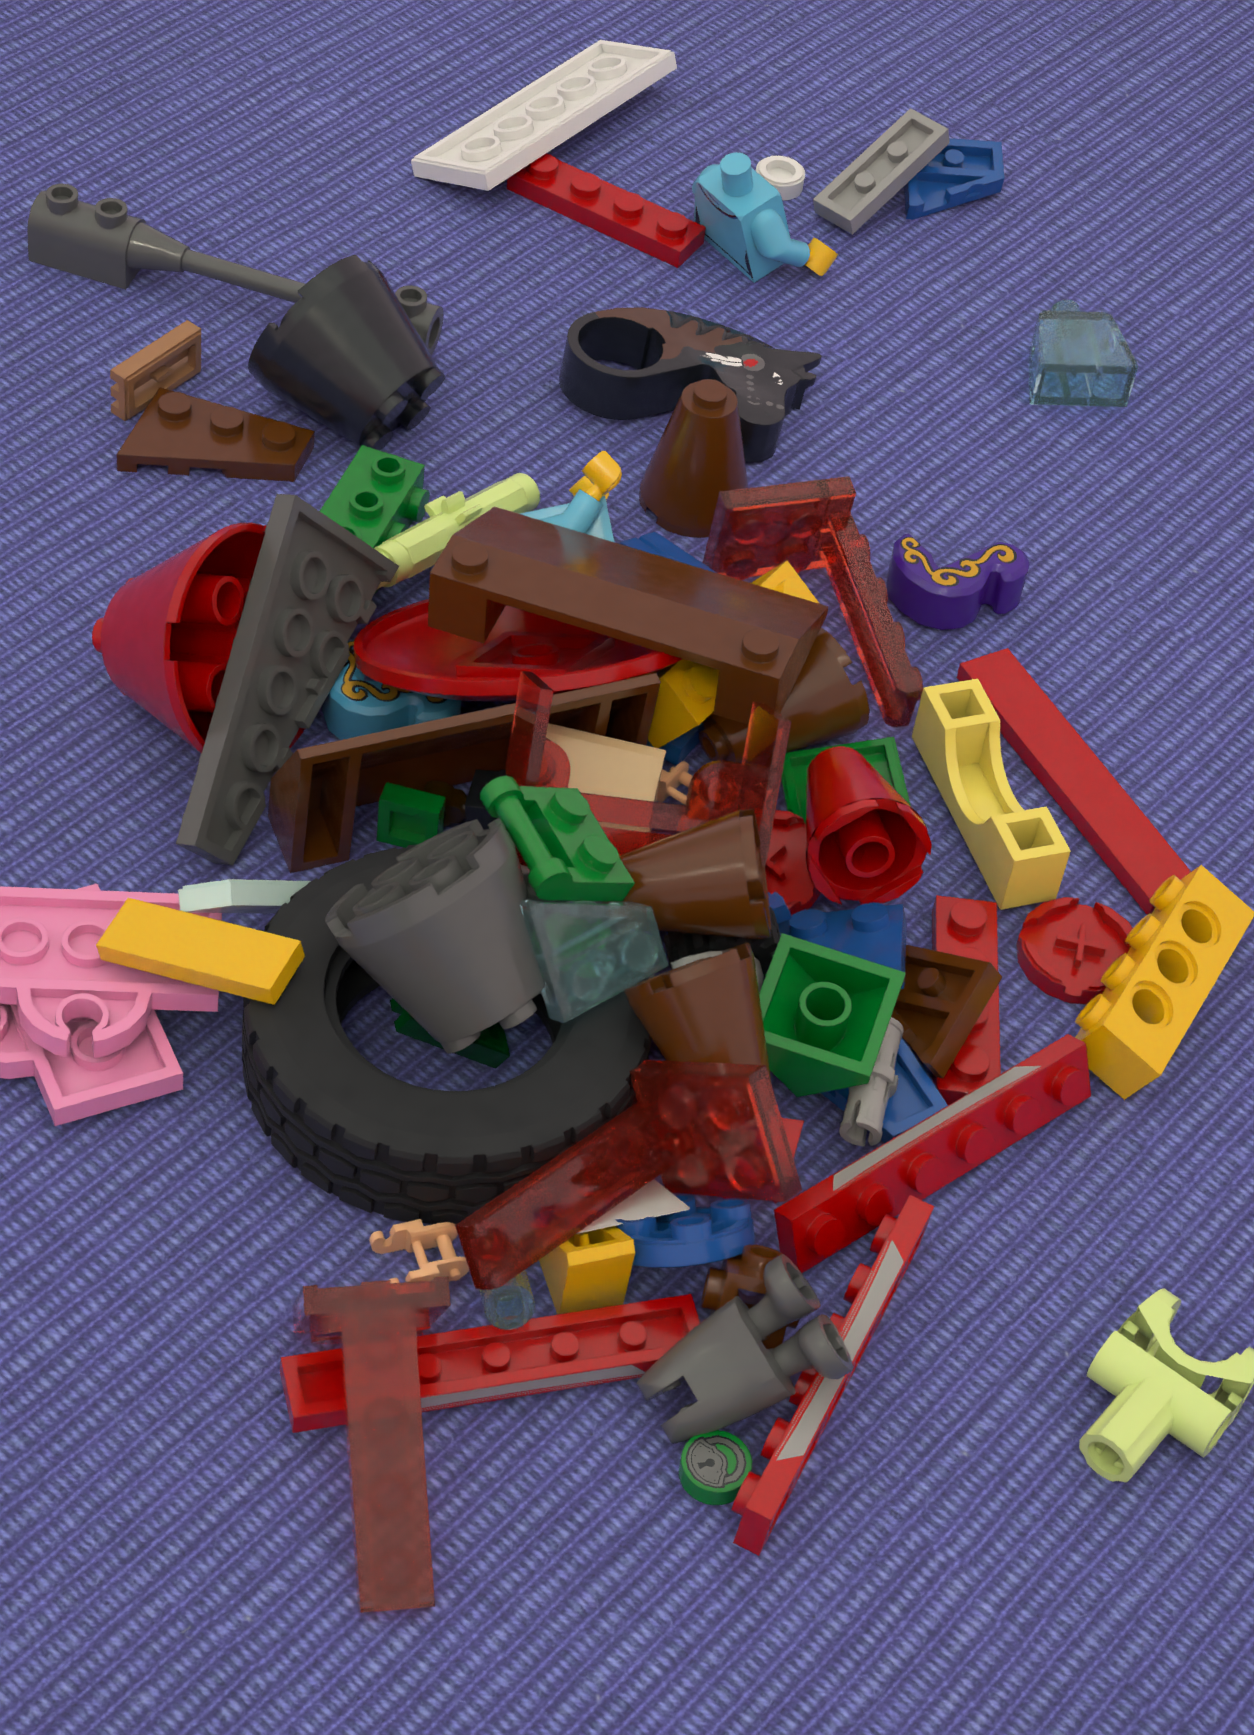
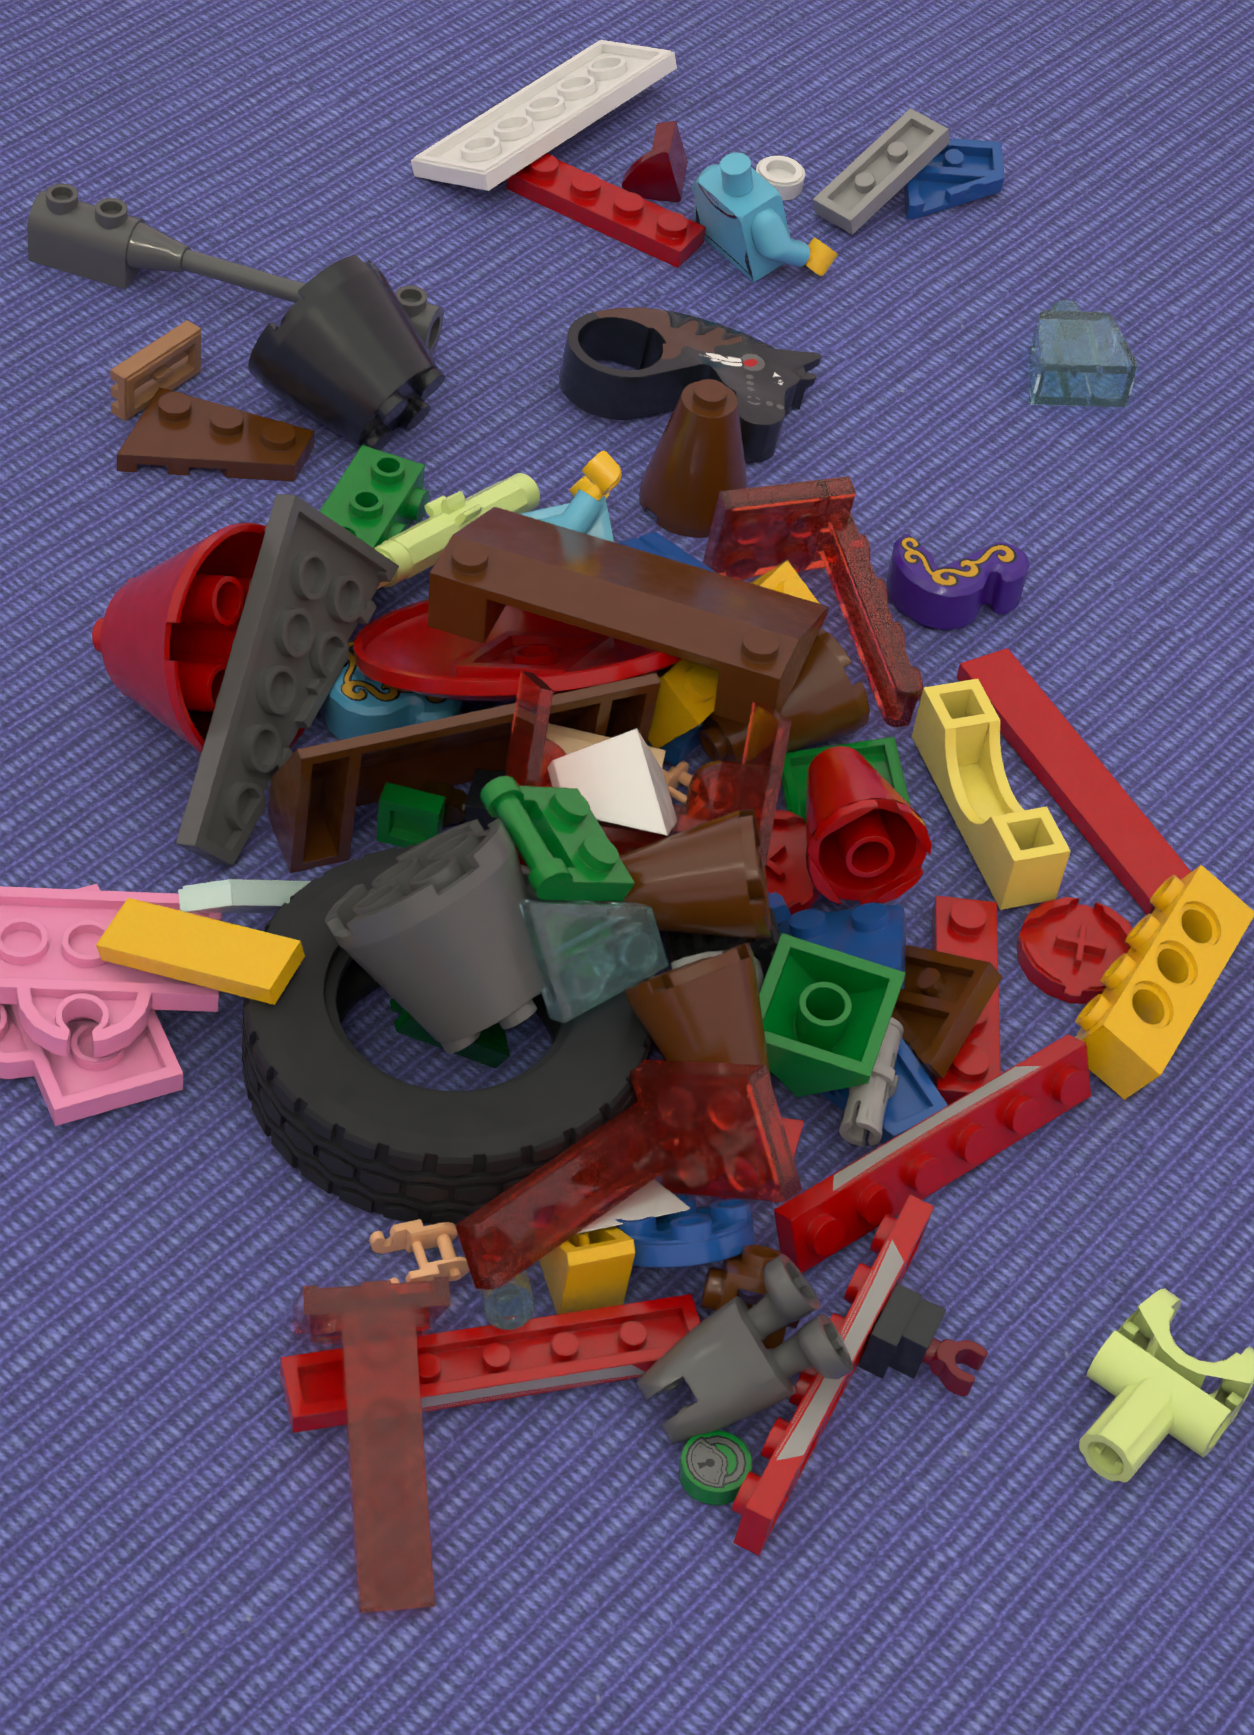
(619, 783): none -> white slope
(661, 171): none -> dark red tile
(906, 1339): none -> black piece

